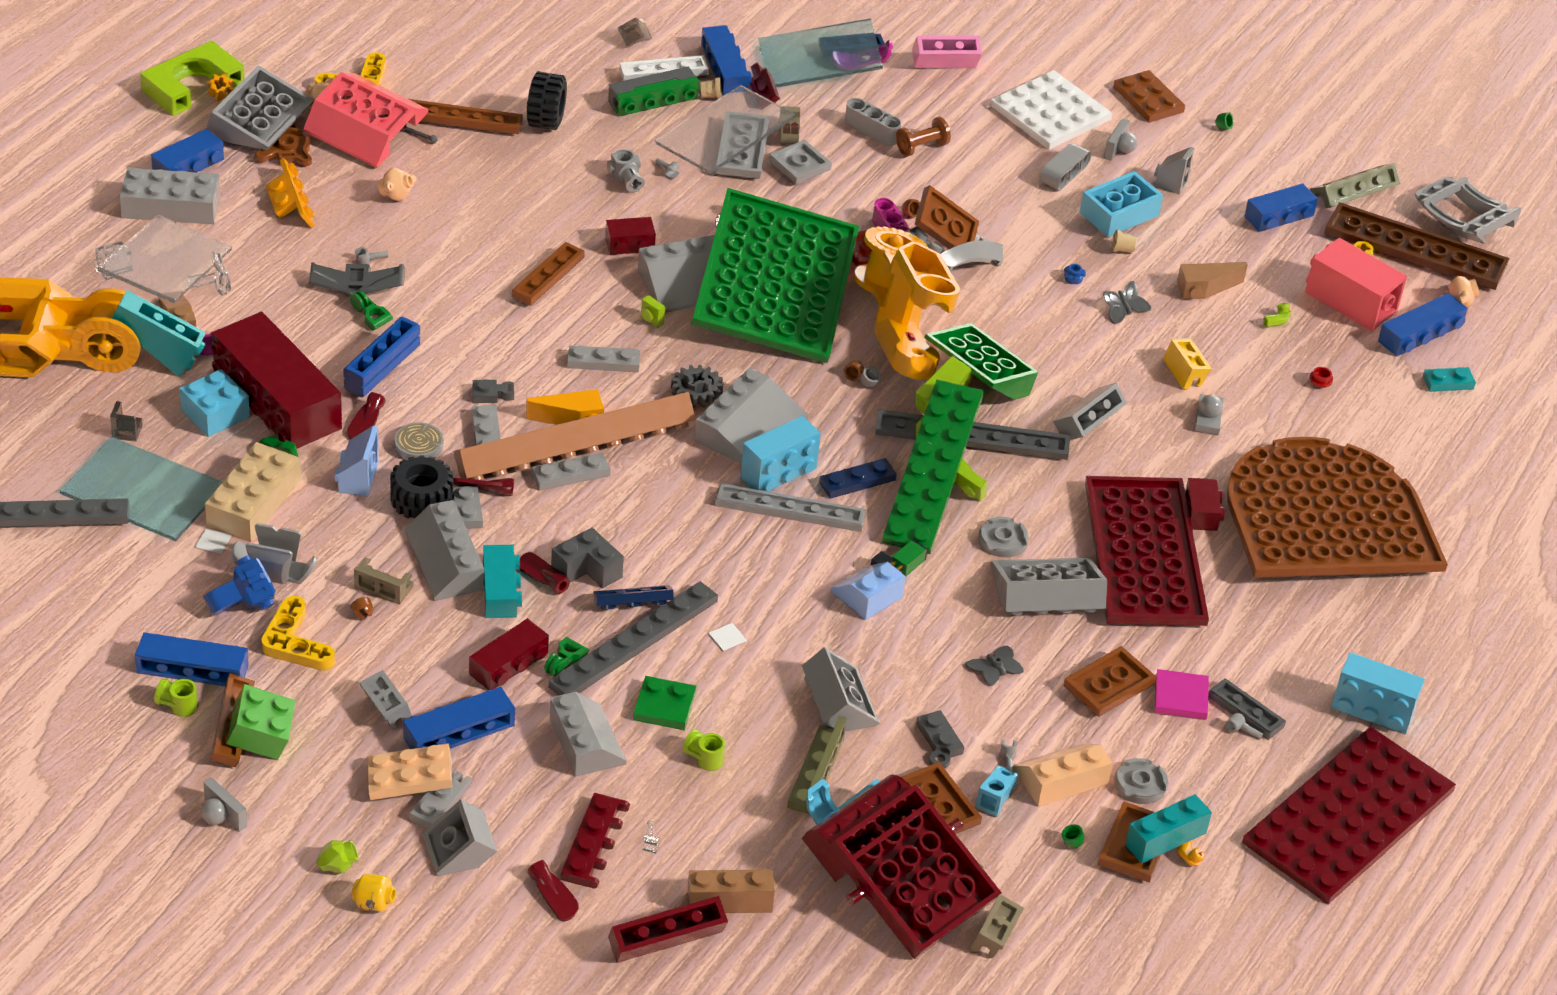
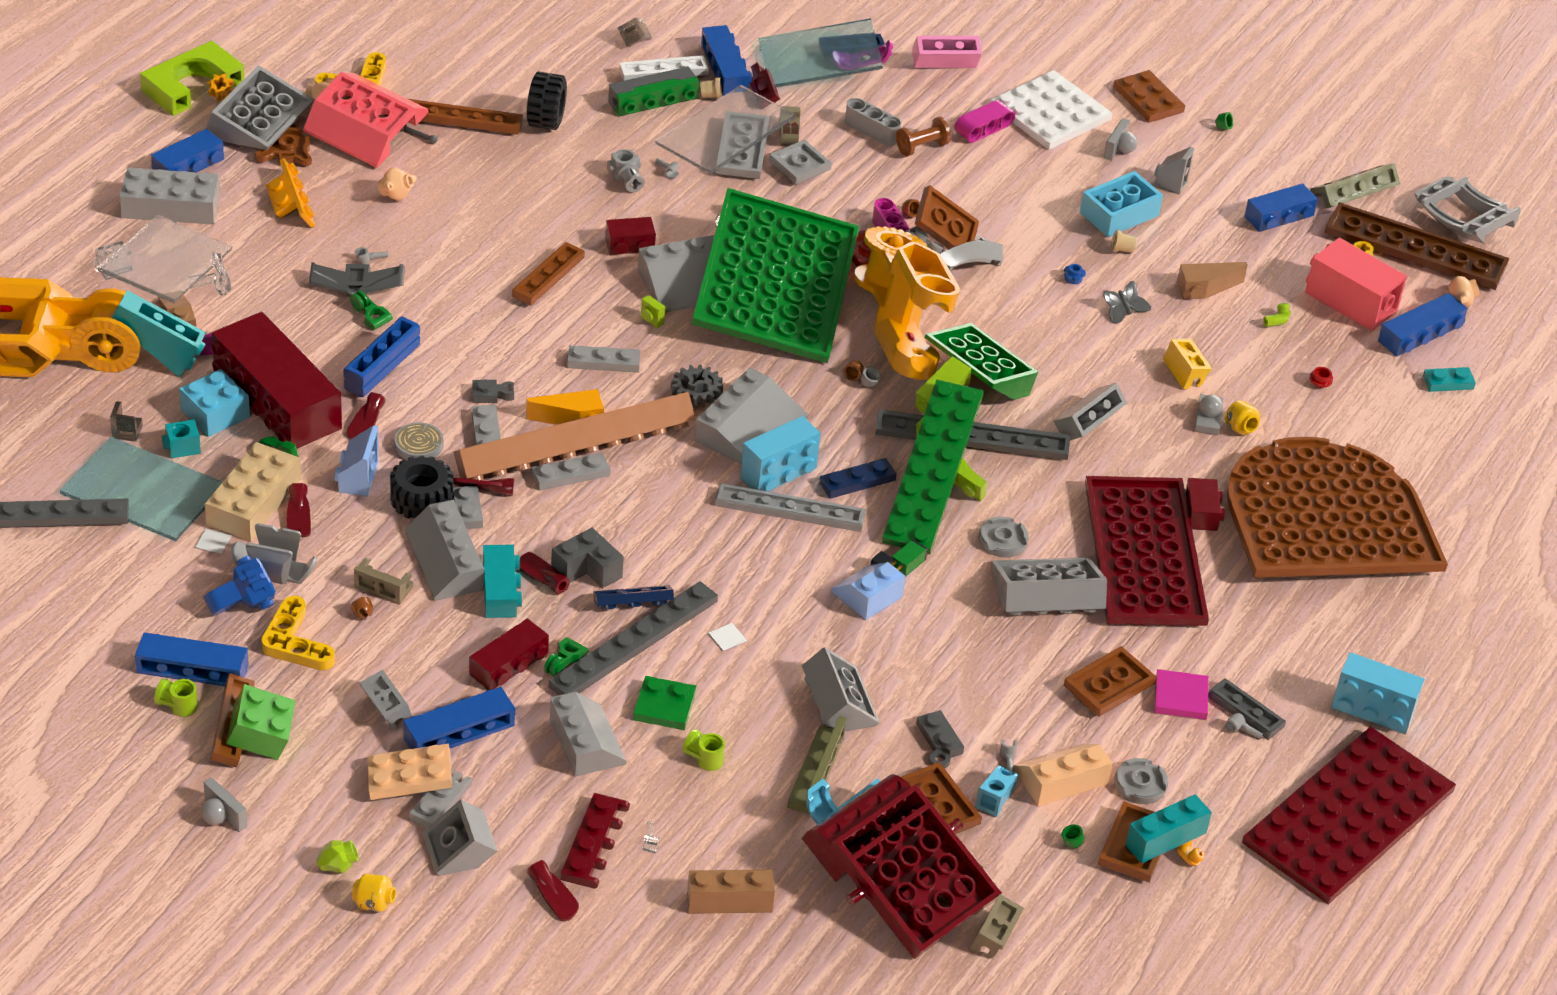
(181, 439): none -> teal brick
(298, 509): none -> dark red piece
(667, 929): dark red brick -> none
(984, 121): none -> dark pink beam
(994, 666): dark grey piece -> none
(1065, 166): light grey beam -> none
(1242, 417): none -> yellow head

